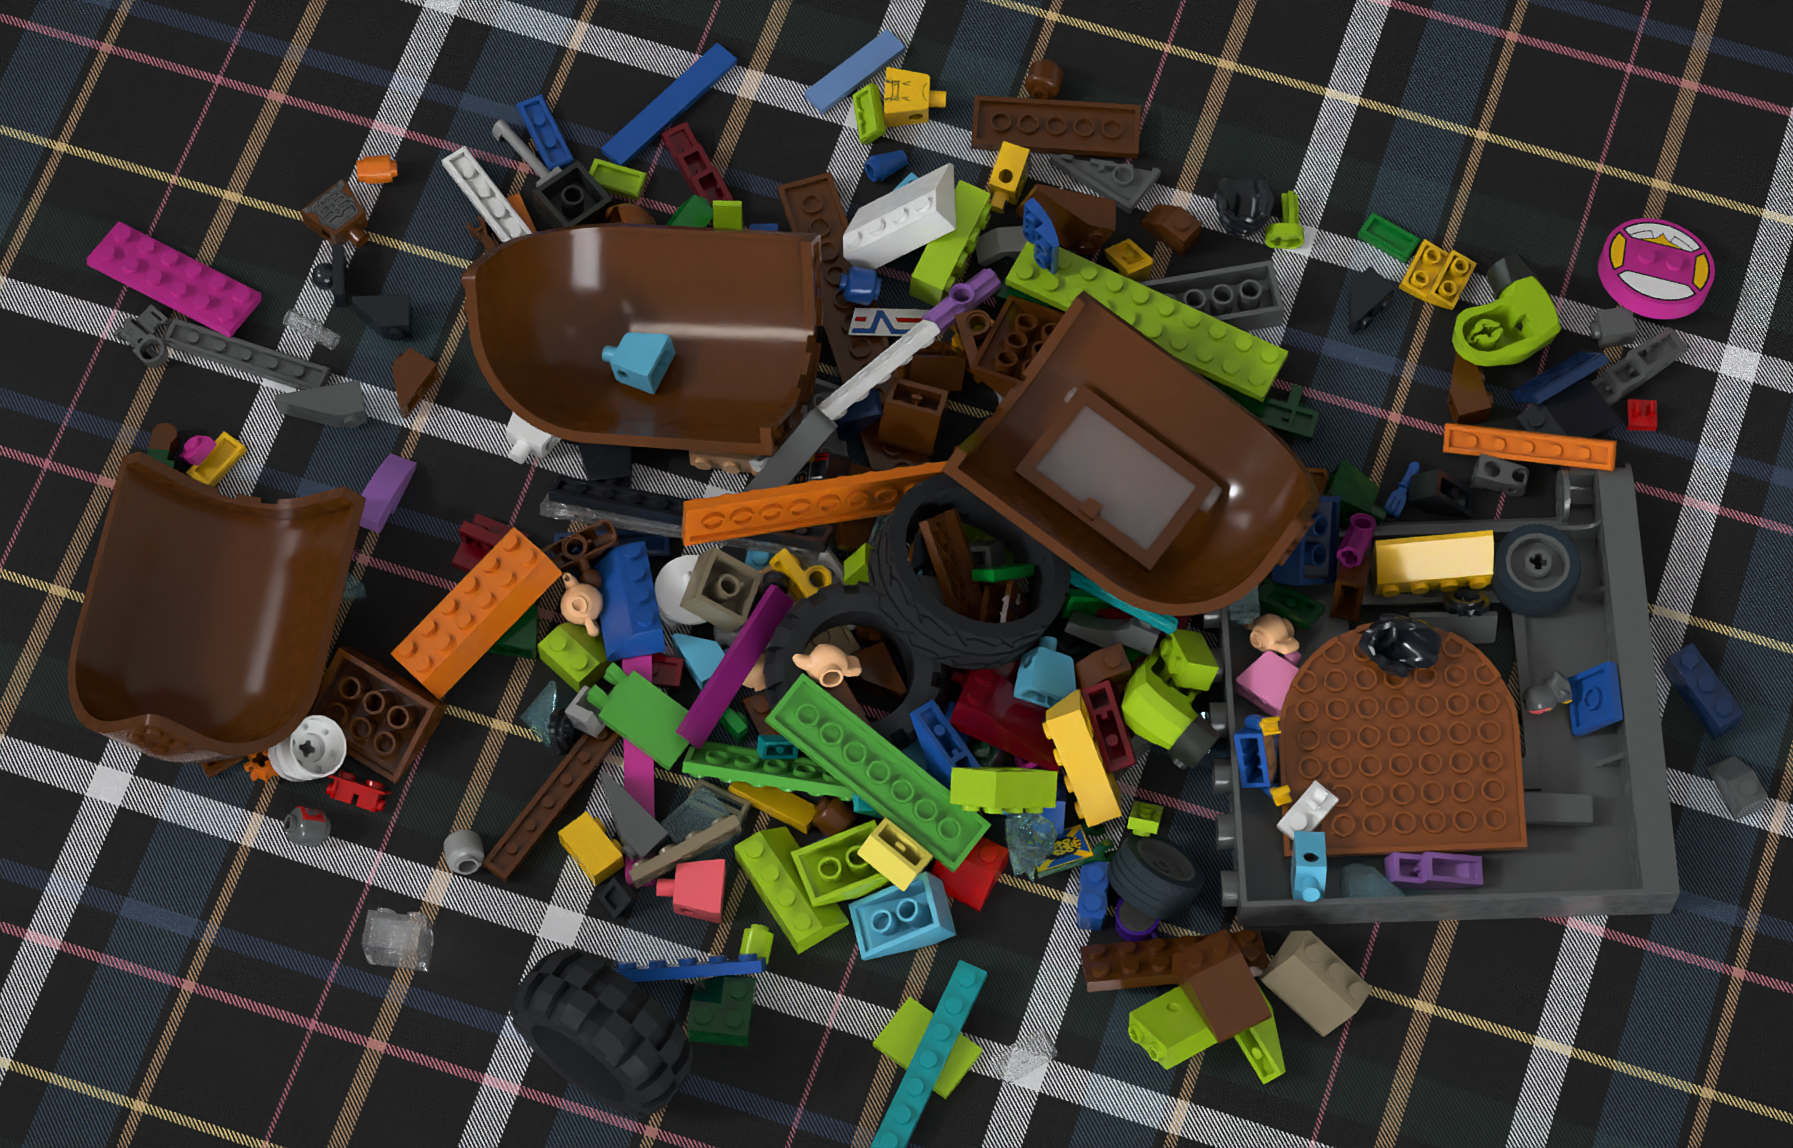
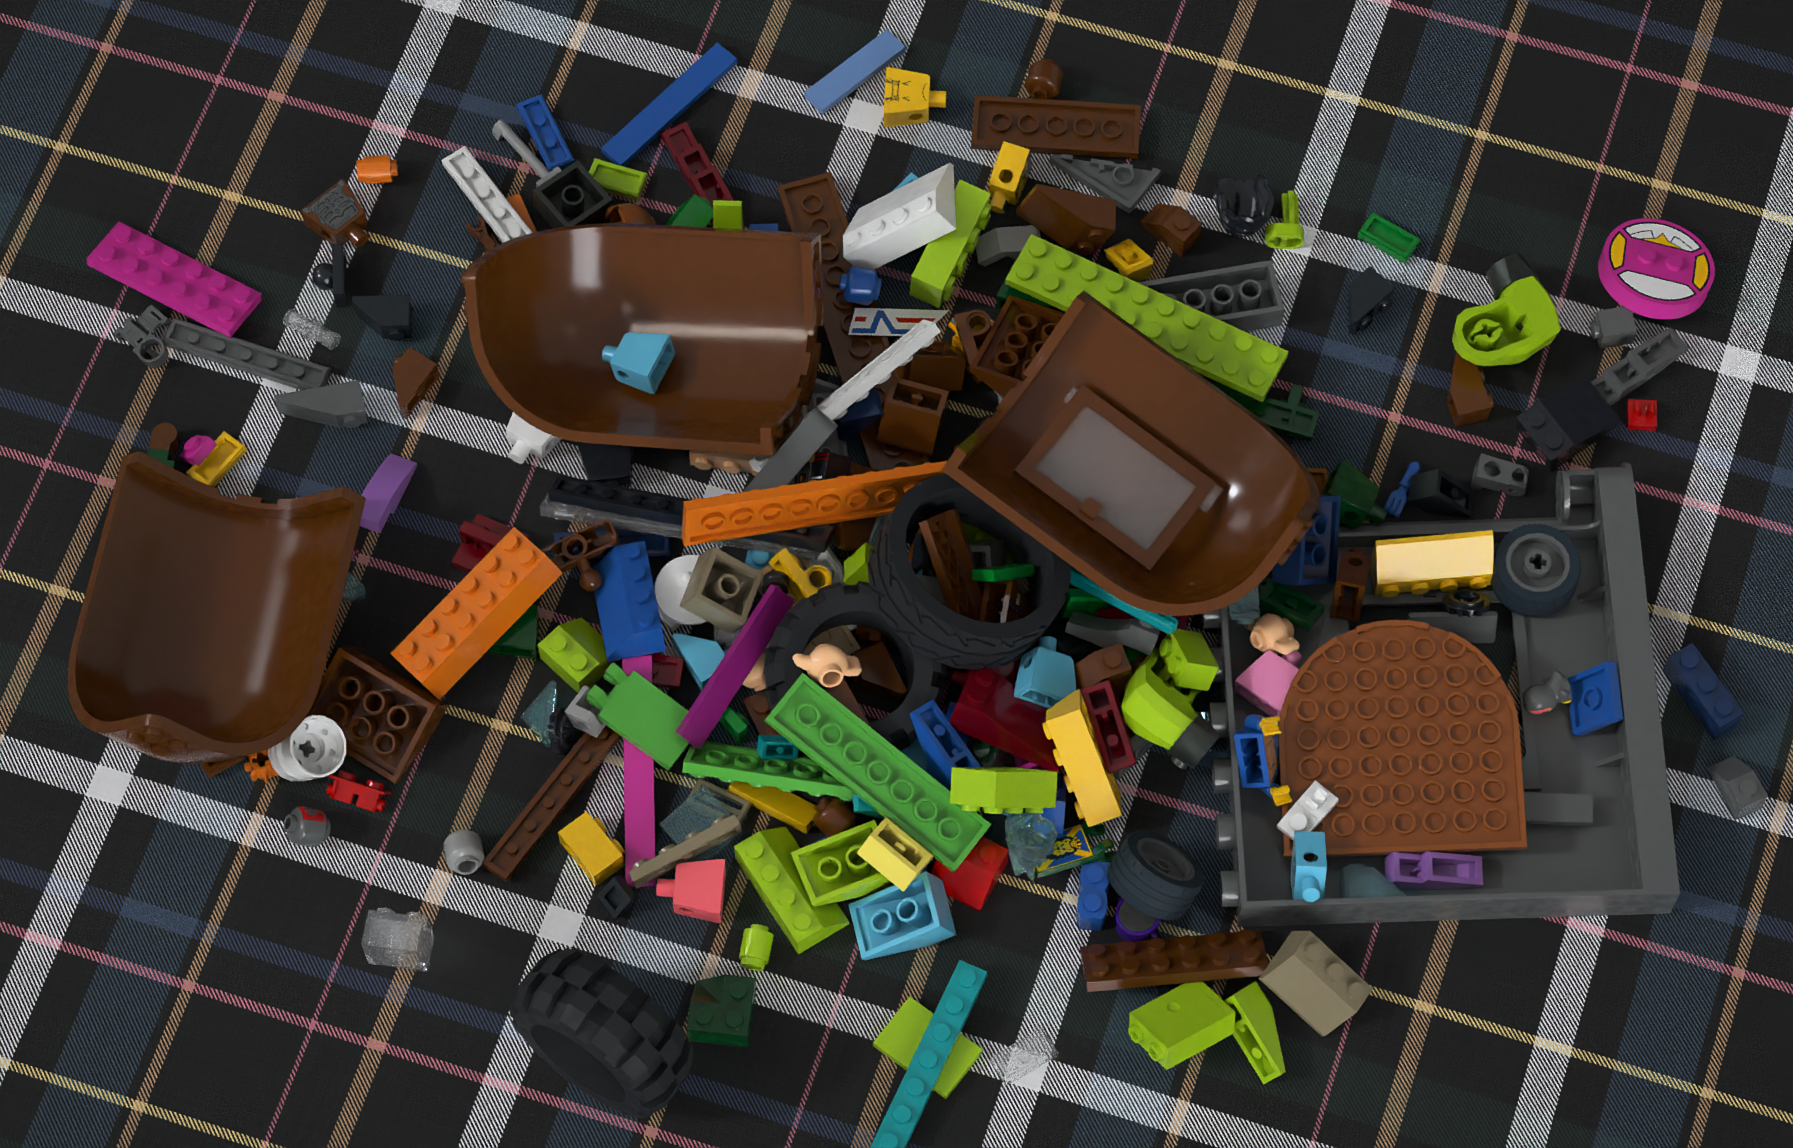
(581, 604): light nougat piece -> none
(635, 827): dark grey slope -> none
(690, 968): blue plate -> none
(869, 113): lime plate -> none
(884, 165): blue cone -> none
(963, 298): medium lavender piece -> none
(1040, 230): blue slope -> none
(1144, 818): lime plate -> none
(1220, 986): reddish brown slope -> none
(1356, 540): magenta piece -> none
(1401, 644): black hair -> none
(1437, 275): yellow slope -> none
(1530, 446): orange tile -> none
(1559, 377): dark blue tile -> none

